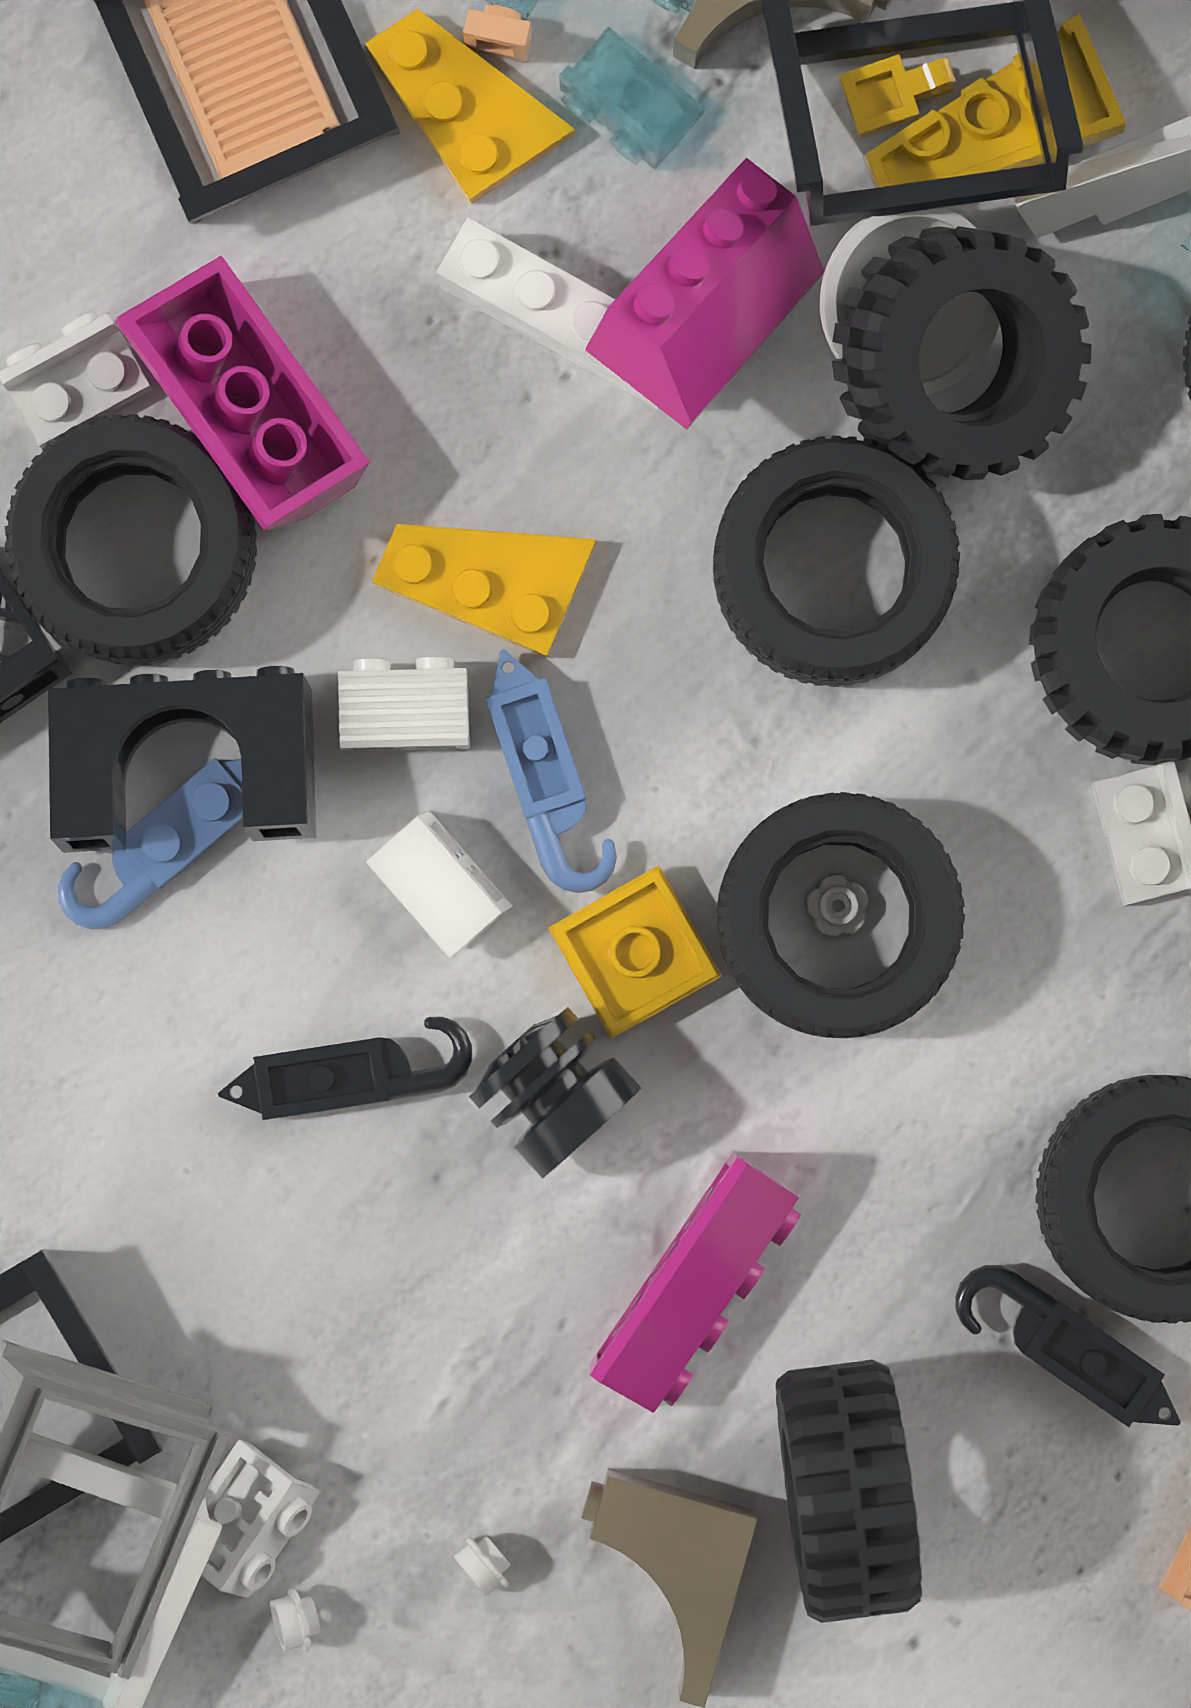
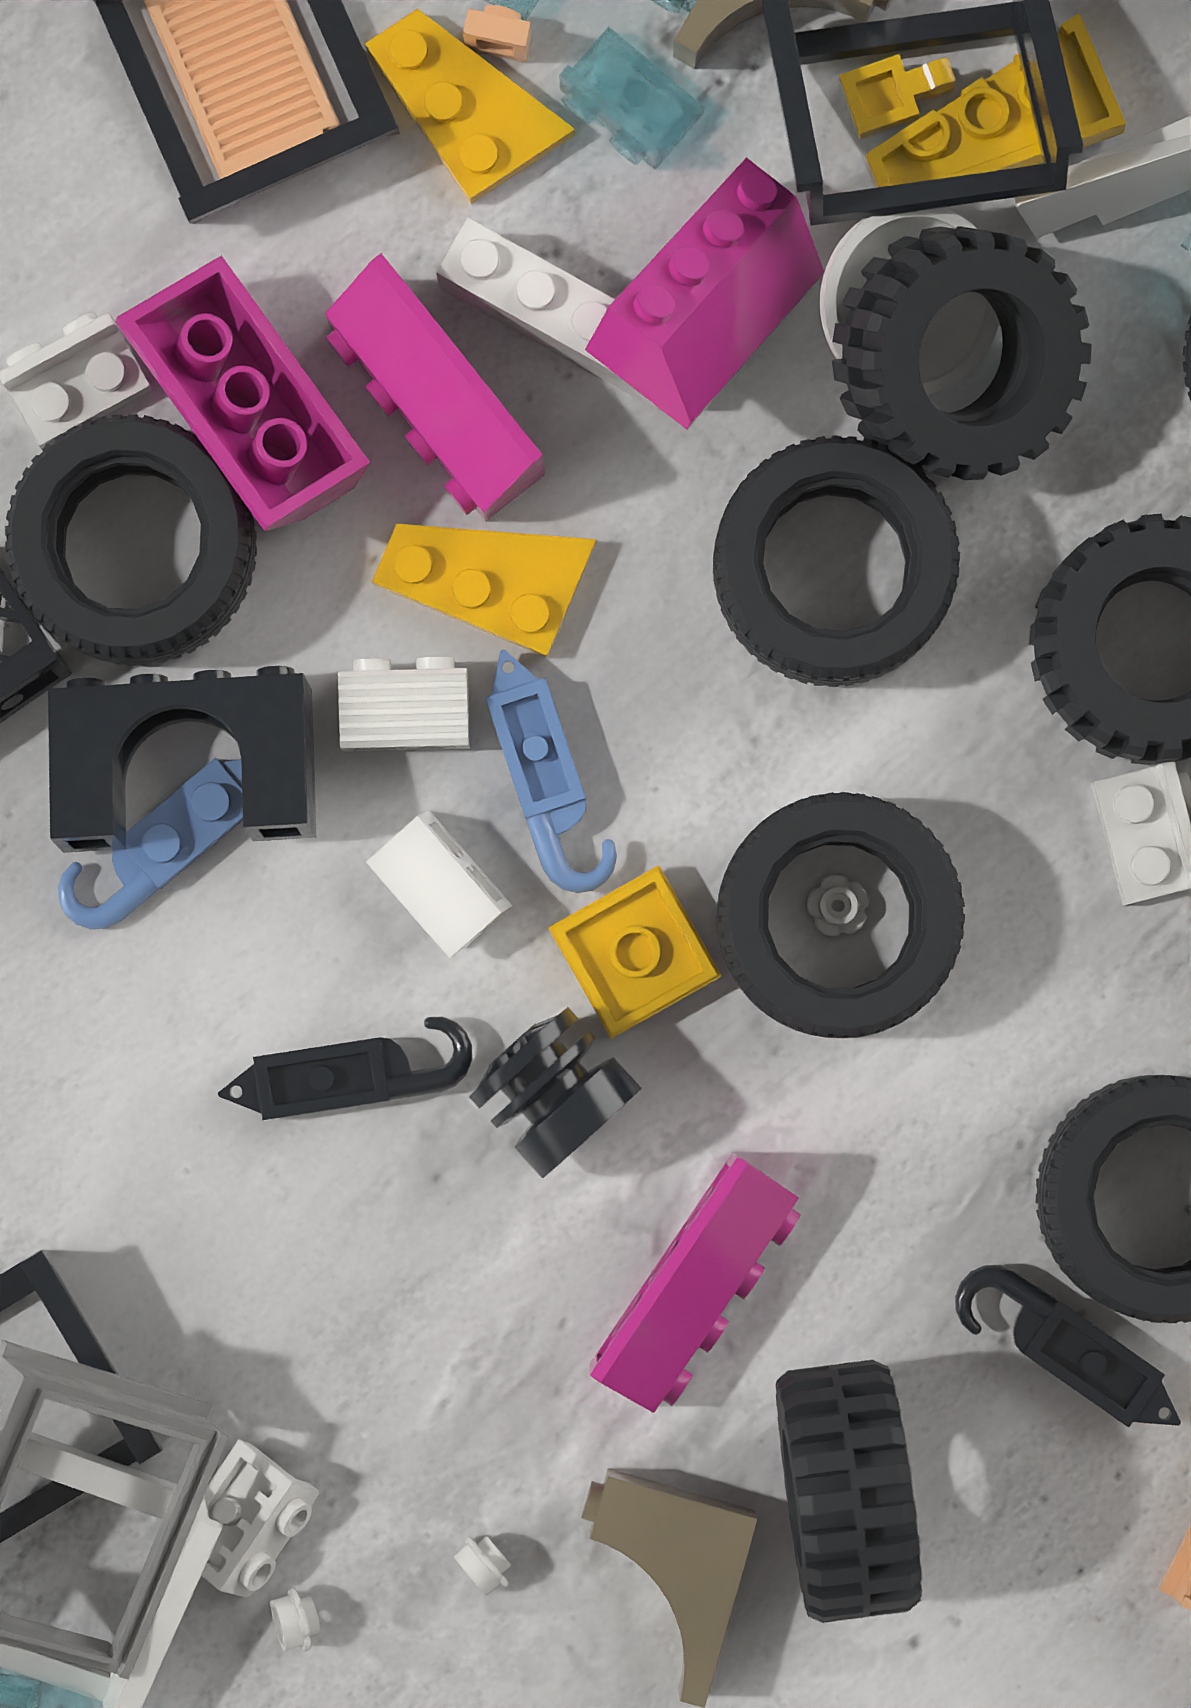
(434, 390): none -> dark pink slope

